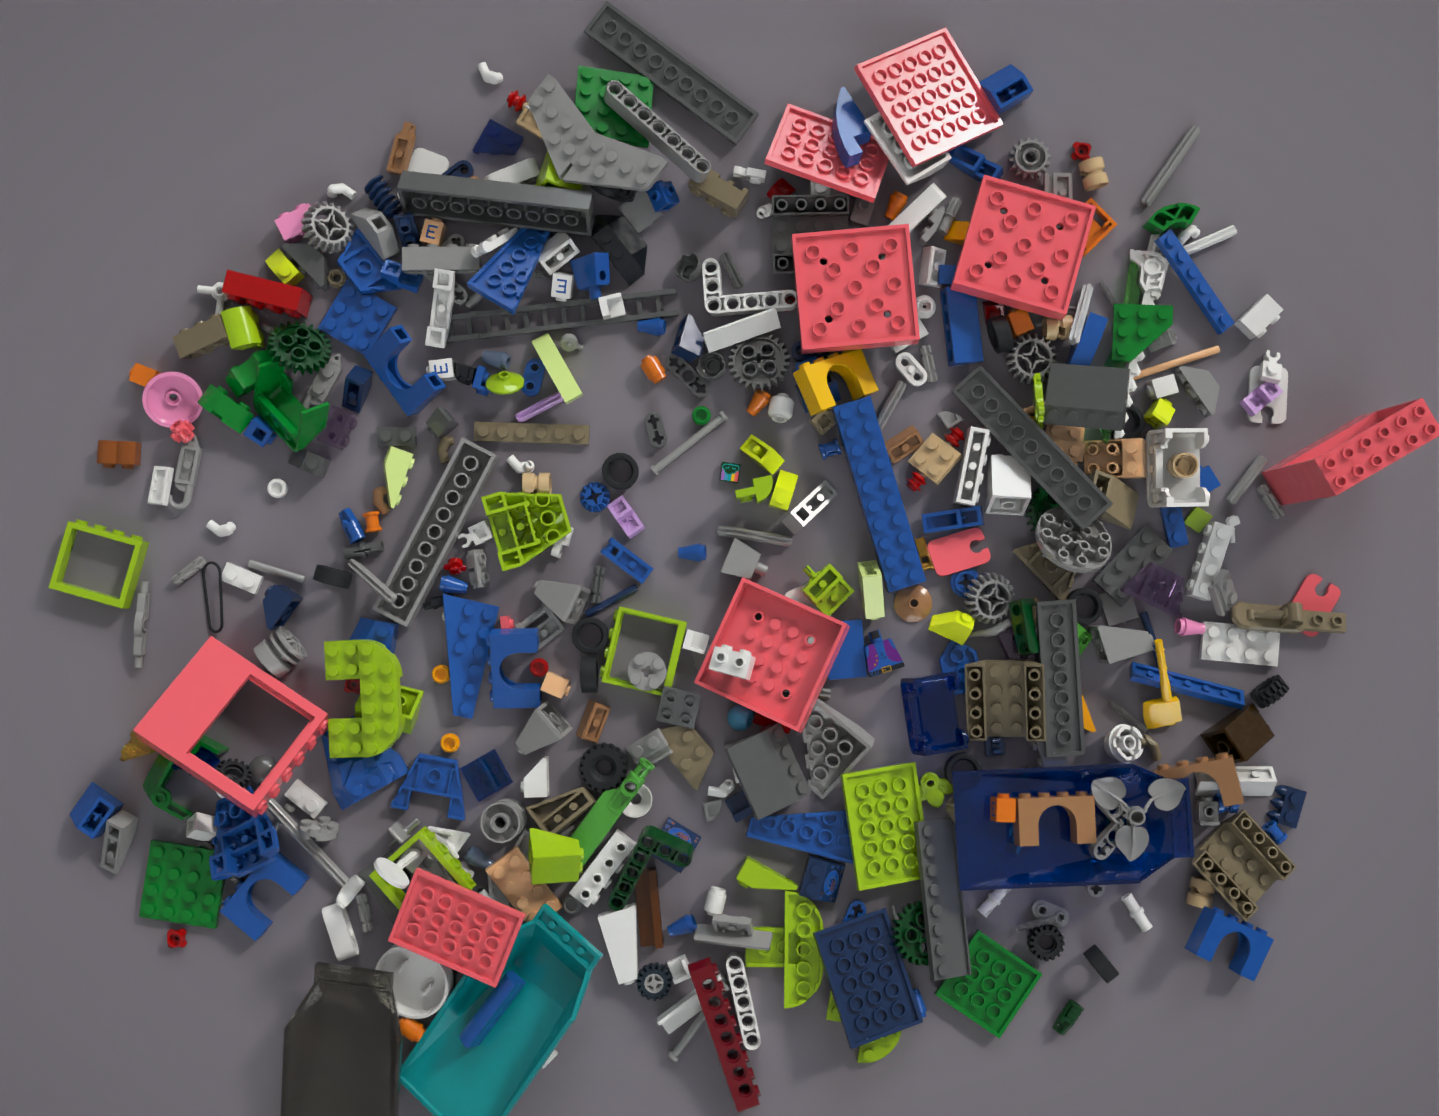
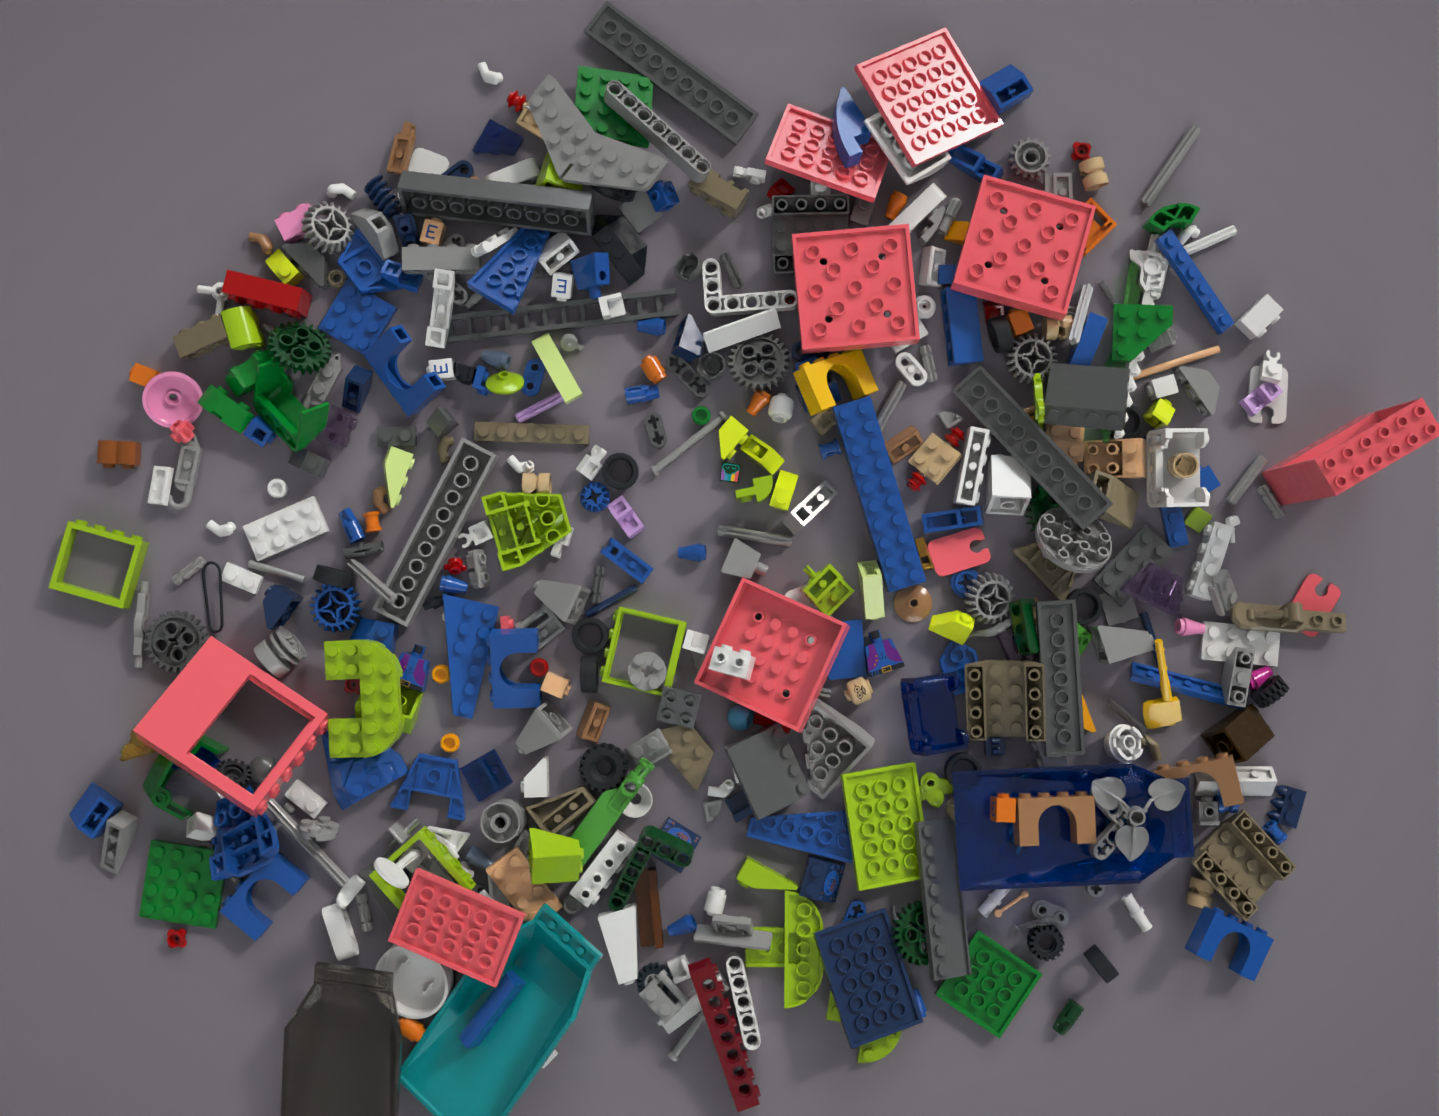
(162, 631): none -> dark grey gear
(263, 240): none -> medium nougat arm
(286, 528): none -> white plate
(333, 600): none -> blue gear
(414, 669): none -> torso
(590, 464): none -> white plate
(641, 393): none -> blue hinge
(660, 1001): none -> light grey plate
(730, 436): none -> neon yellow slope
(858, 690): none -> tan head
(998, 912): none -> light nougat hinge
(1237, 676): none -> light grey slope
(1259, 676): none -> dark pink cone

